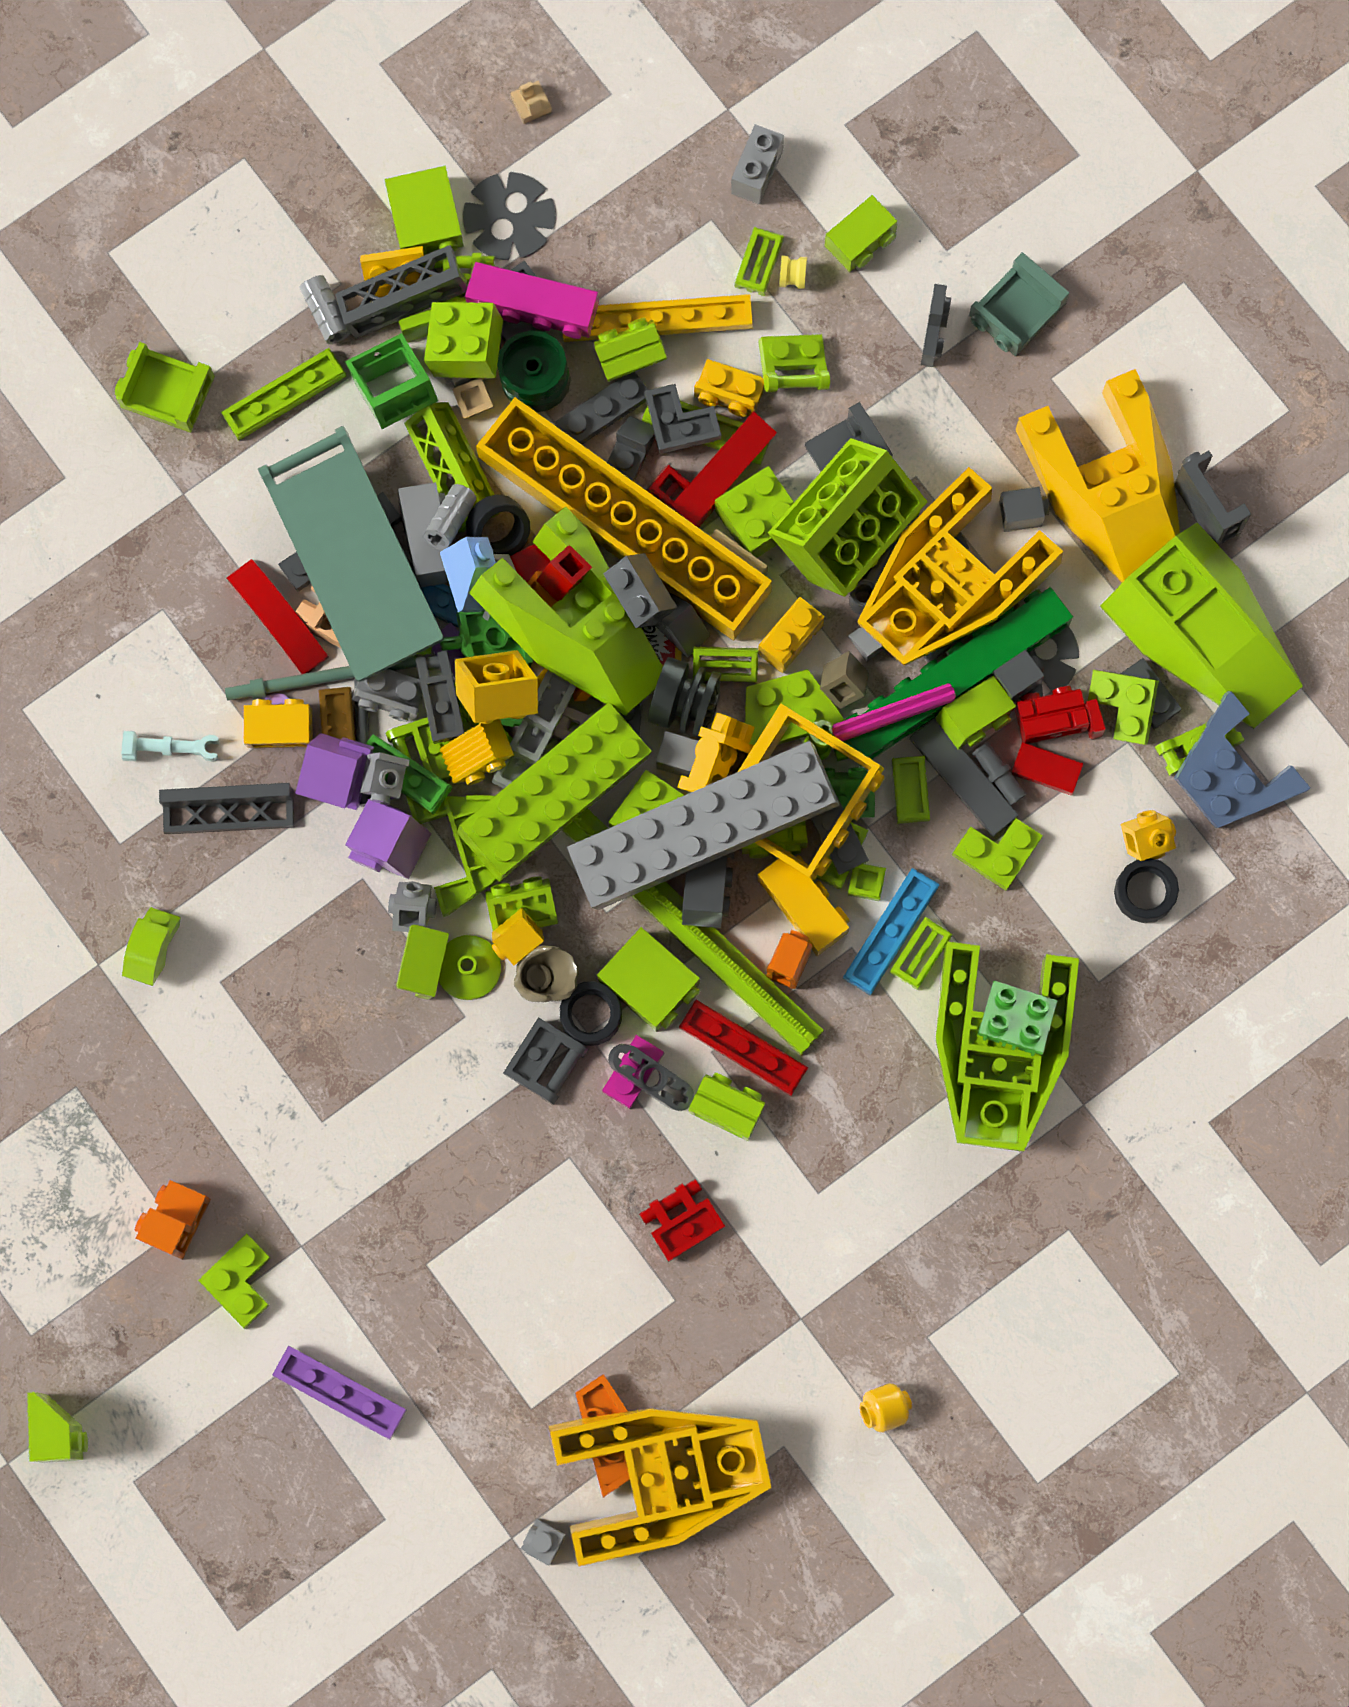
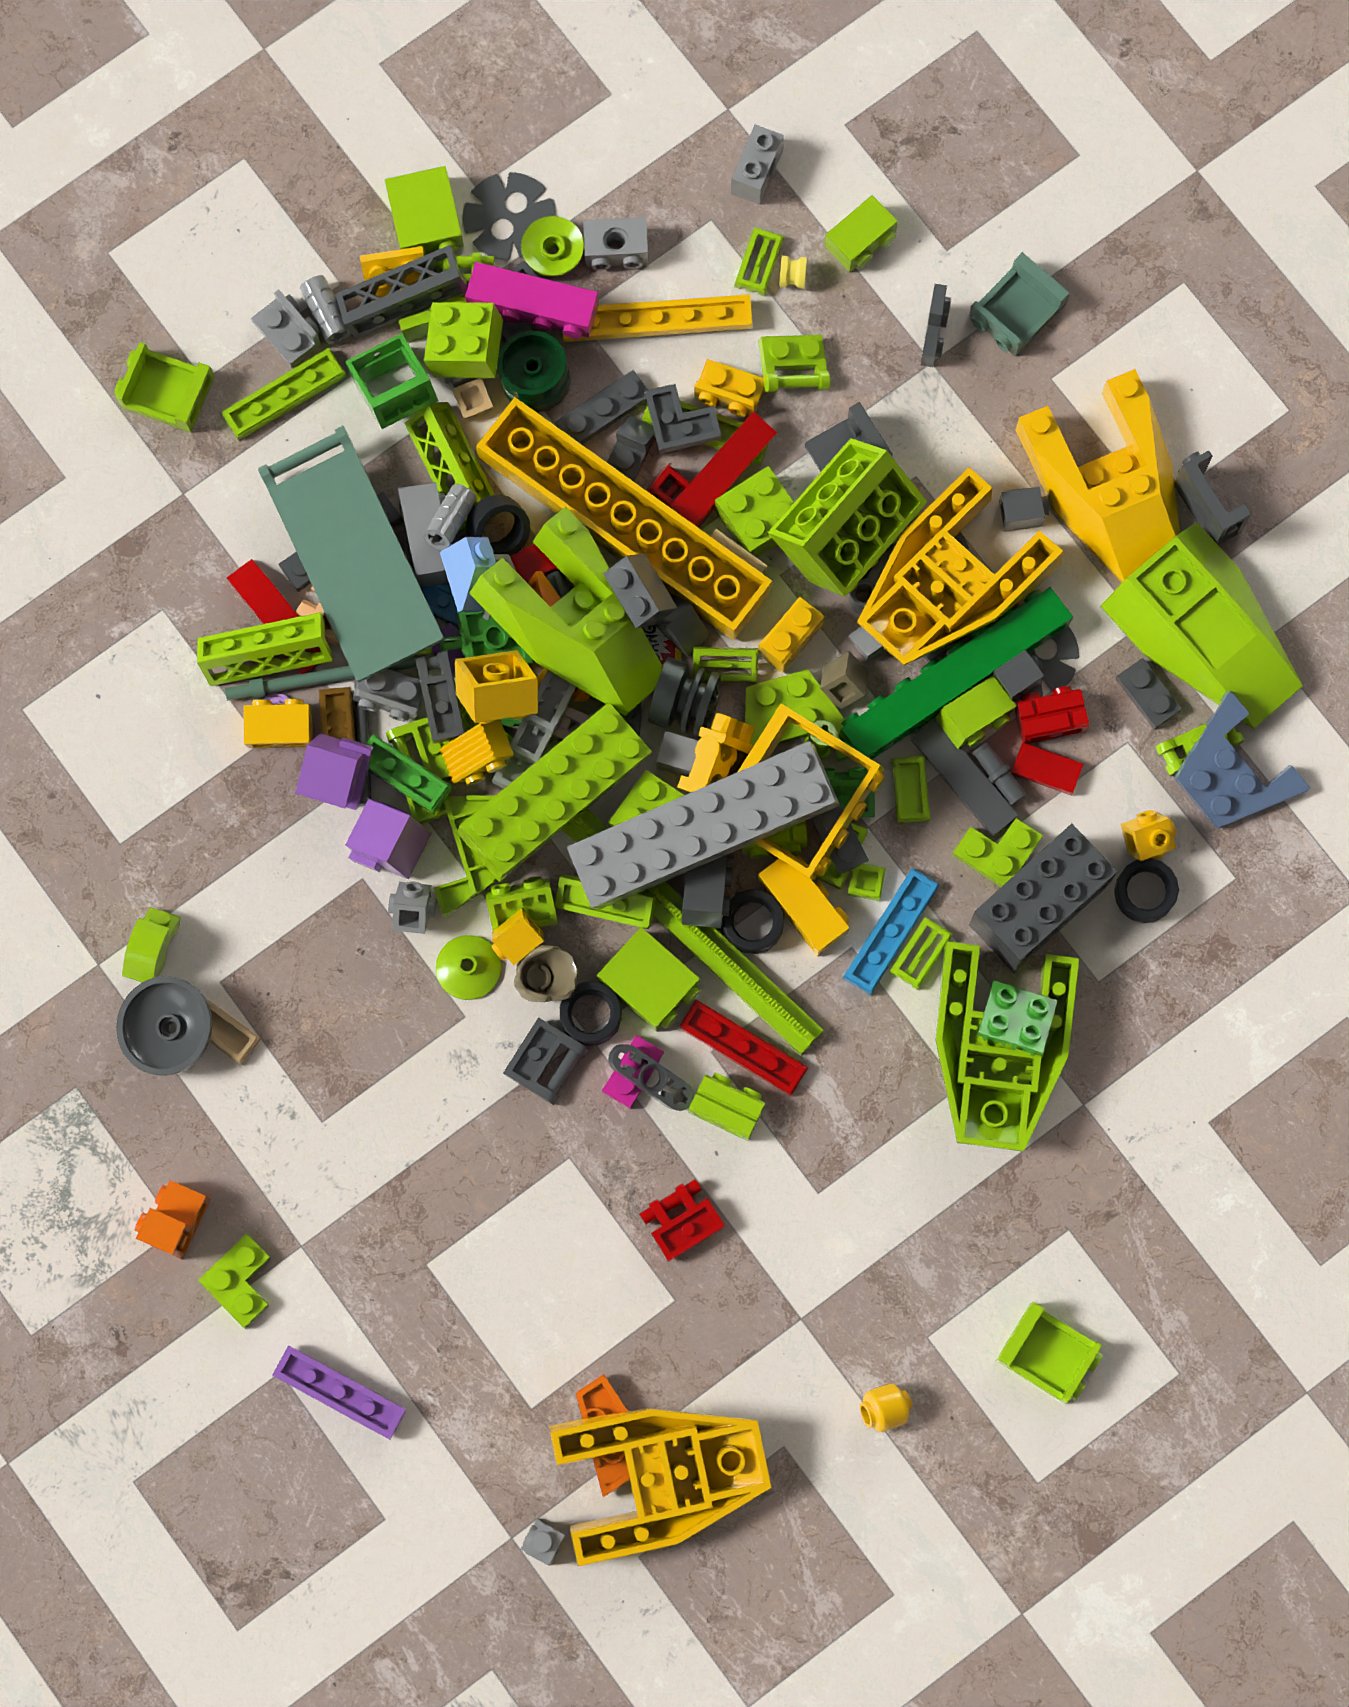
(53, 1432): lime slope -> none
(146, 1020): none -> dark grey dish
(167, 745): light aqua piece -> none
(227, 796): dark grey fence -> none
(231, 1035): none -> tan tile
(260, 645): none -> lime fence
(287, 329): none -> light grey bracket
(373, 780): light grey brick -> none
(422, 961): lime panel -> none
(530, 101): tan tile -> none
(547, 233): none -> lime dish
(564, 573): red brick -> none
(602, 232): none -> light grey brick
(630, 349): lime brick -> none
(634, 910): none -> lime plate
(770, 939): none -> black tyre
(789, 959): orange brick -> none
(894, 712): dark pink axle -> none
(1042, 897): none -> dark grey brick
(1050, 1354): none -> lime panel
(1096, 725): red tile -> none
(1135, 701): lime plate -> none

